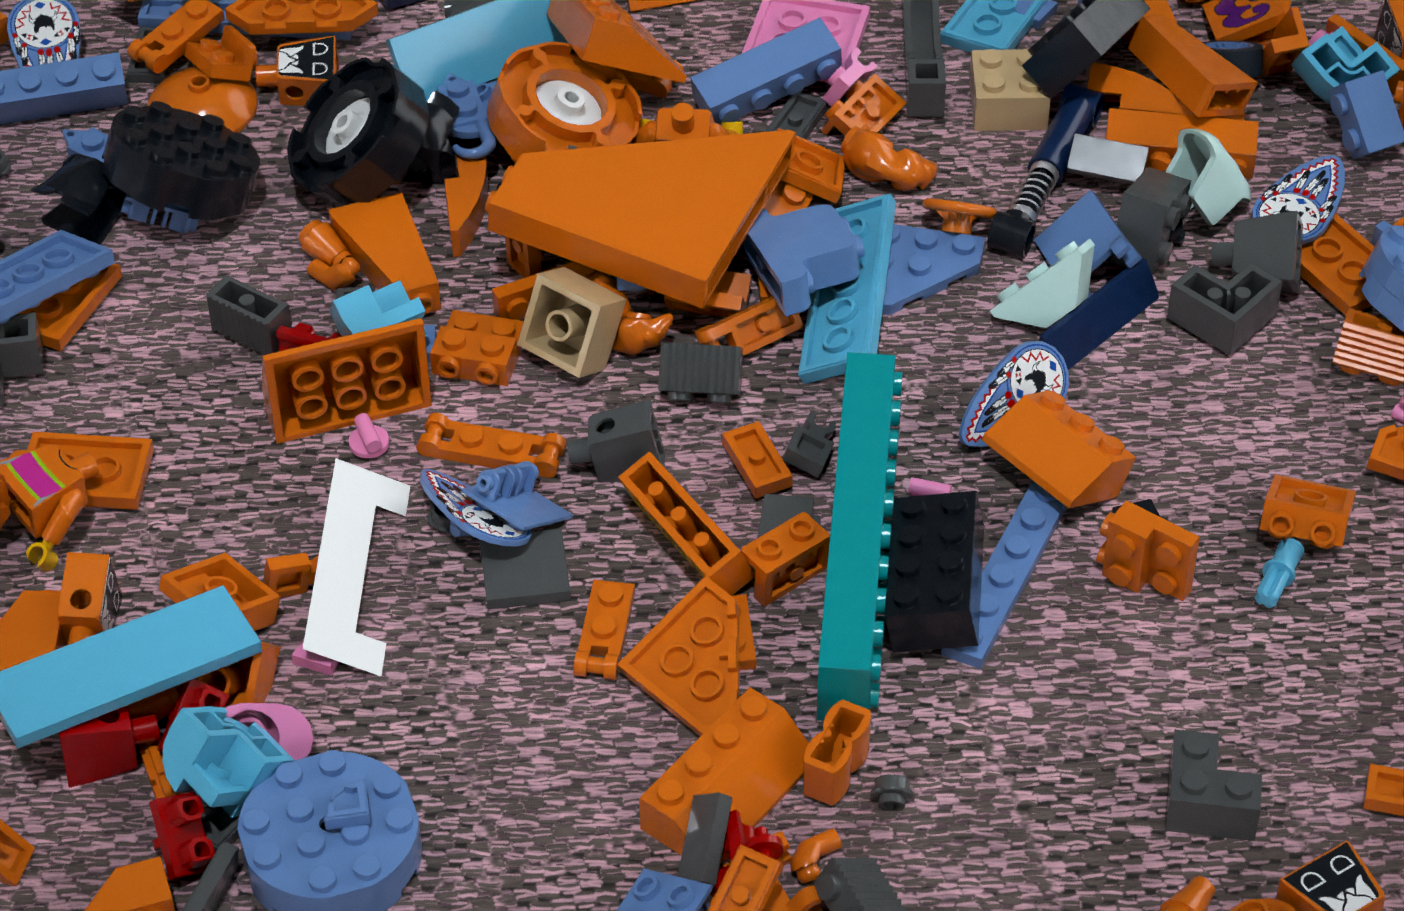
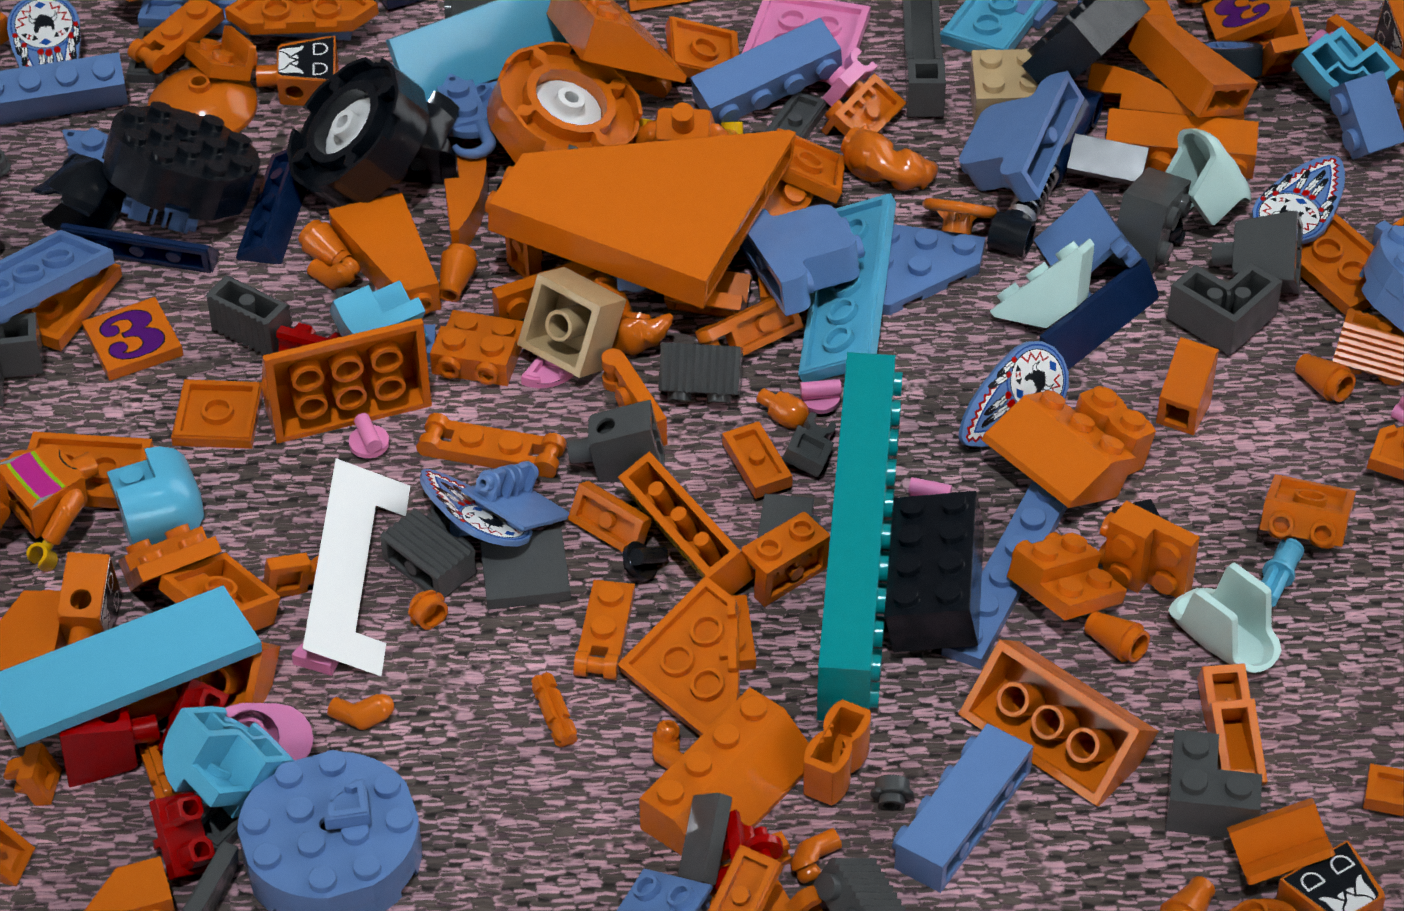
(34, 774): none -> orange tile
(132, 338): none -> orange tile
(150, 249): none -> dark blue slope
(156, 495): none -> medium azure brick
(181, 548): none -> orange plate
(217, 414): none -> orange tile
(272, 214): none -> dark blue slope
(363, 713): none -> orange arm
(427, 609): none -> orange plate
(428, 553): none -> dark grey brick
(456, 269): none -> orange cone
(544, 372): none -> bright pink tile
(554, 709): none -> orange axle
(608, 516): none -> orange plate
(628, 387): none -> orange plate
(641, 560): none -> black plate
(666, 743): none -> orange arm
(699, 45): none -> orange tile
(784, 408): none -> orange cylinder
(821, 395): none -> bright pink plate
(962, 807): none -> medium blue brick
(1022, 138): none -> medium blue brick
(1064, 575): none -> orange plate
(1072, 727): none -> orange slope
(1118, 421): none -> orange brick
(1119, 636): none -> orange cone
(1187, 386): none -> orange slope
(1231, 619): none -> light aqua piece
(1233, 716): none -> orange slope
(1280, 841): none -> orange panel
(1327, 377): none -> orange cone

